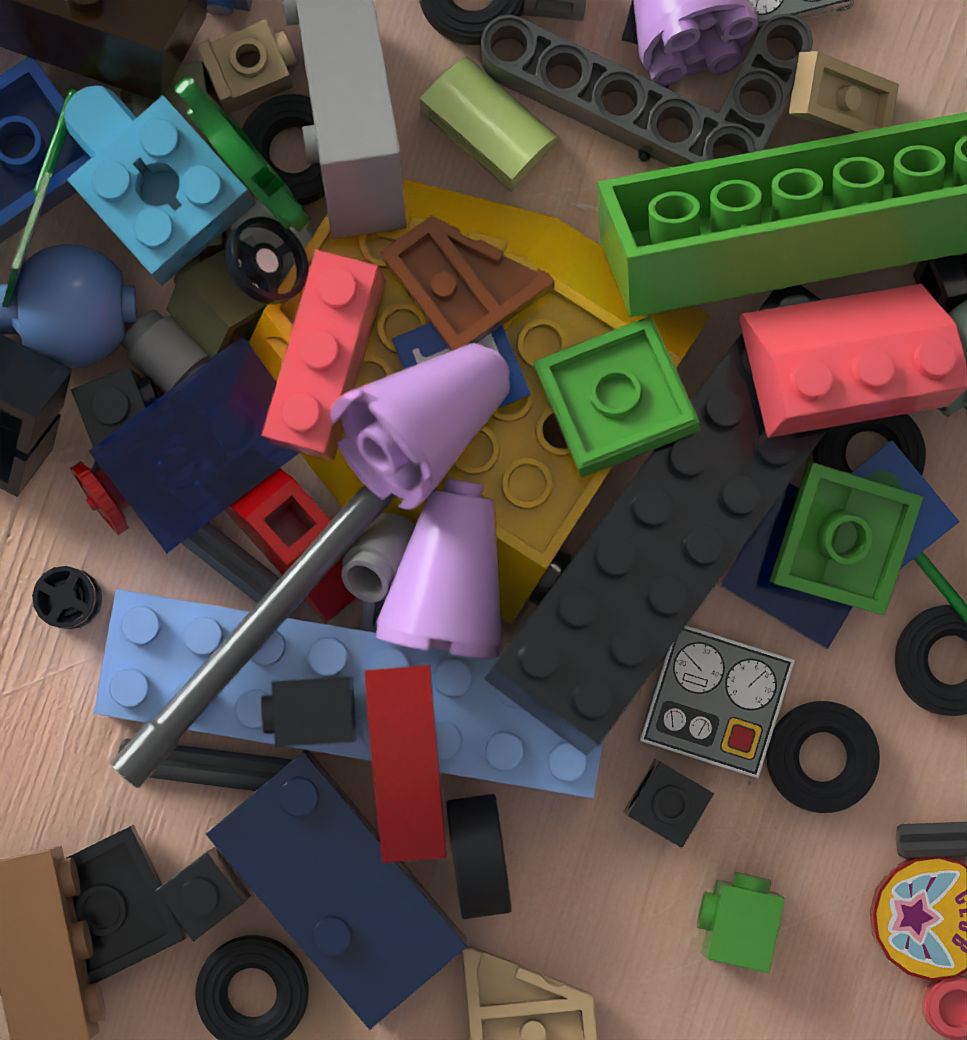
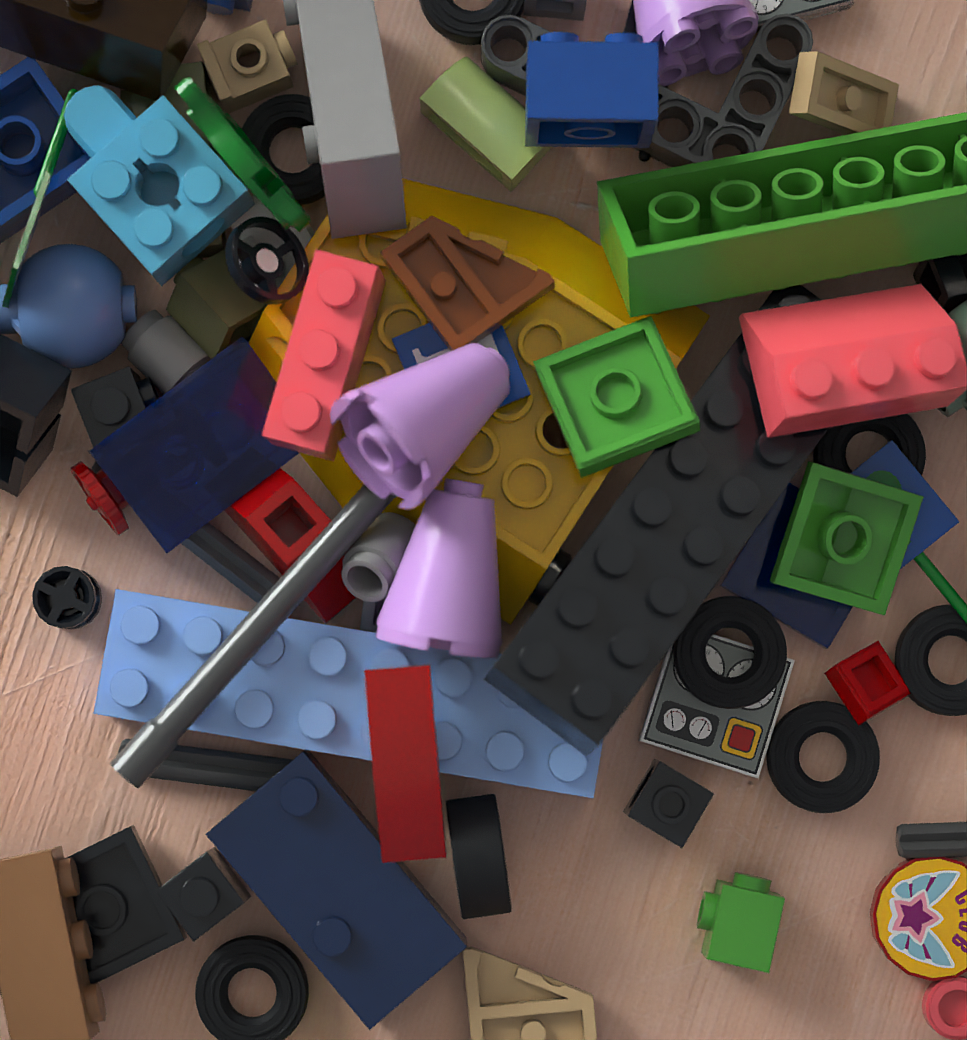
(310, 712): black brick -> none
(591, 91): none -> blue brick
(768, 659): none -> black tyre
(868, 682): none -> red tile

